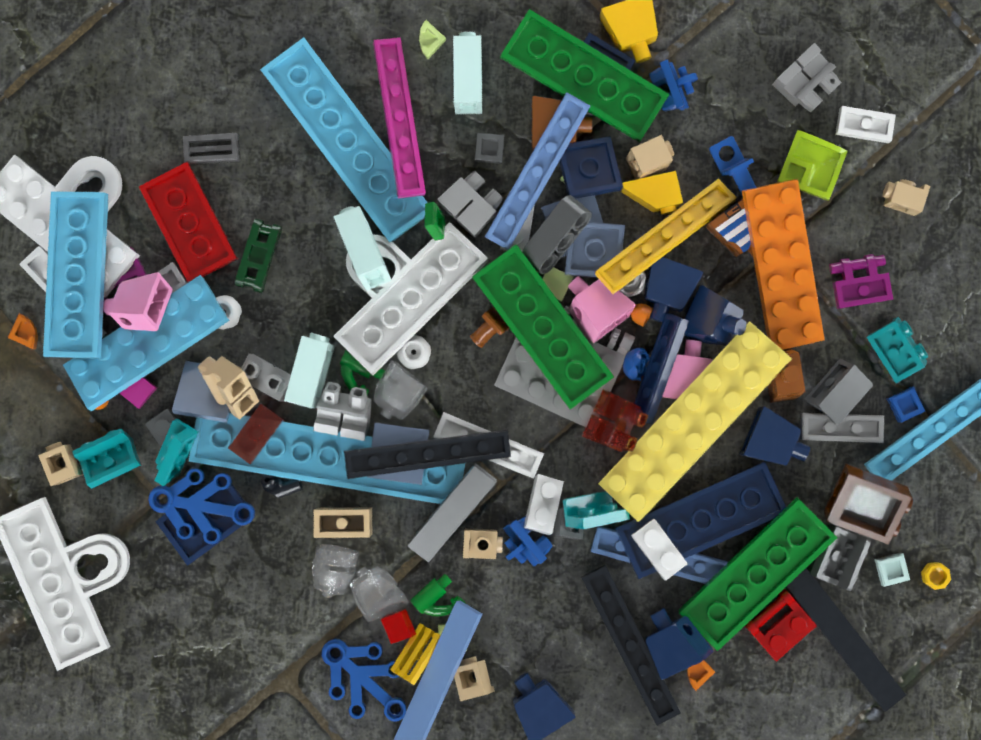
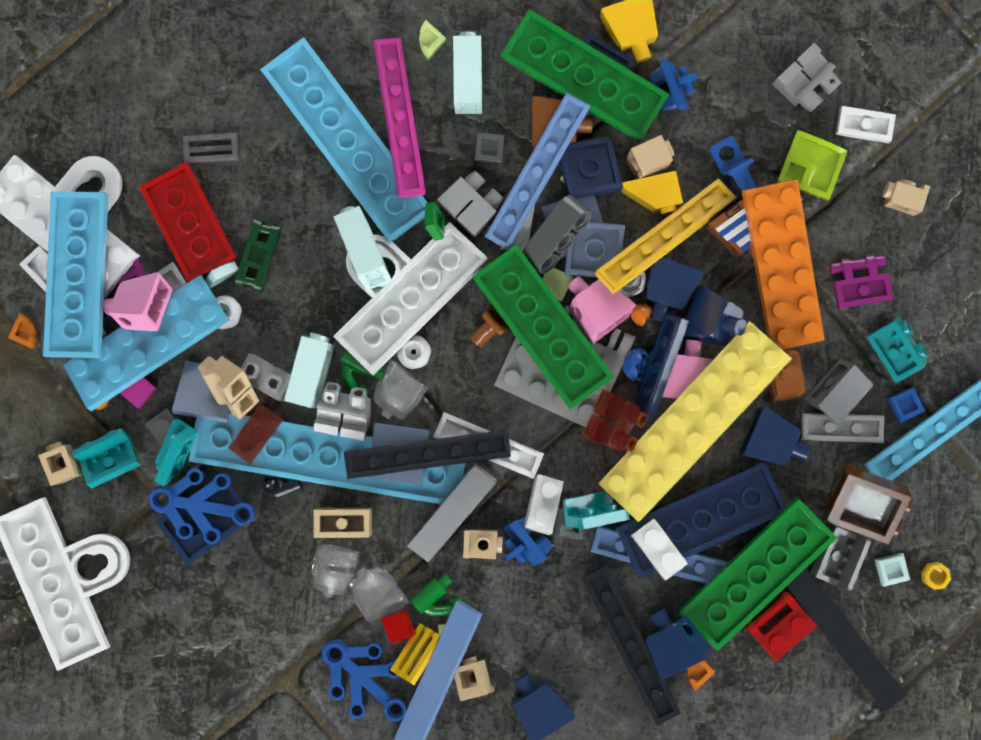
(221, 273): none -> light aqua tile

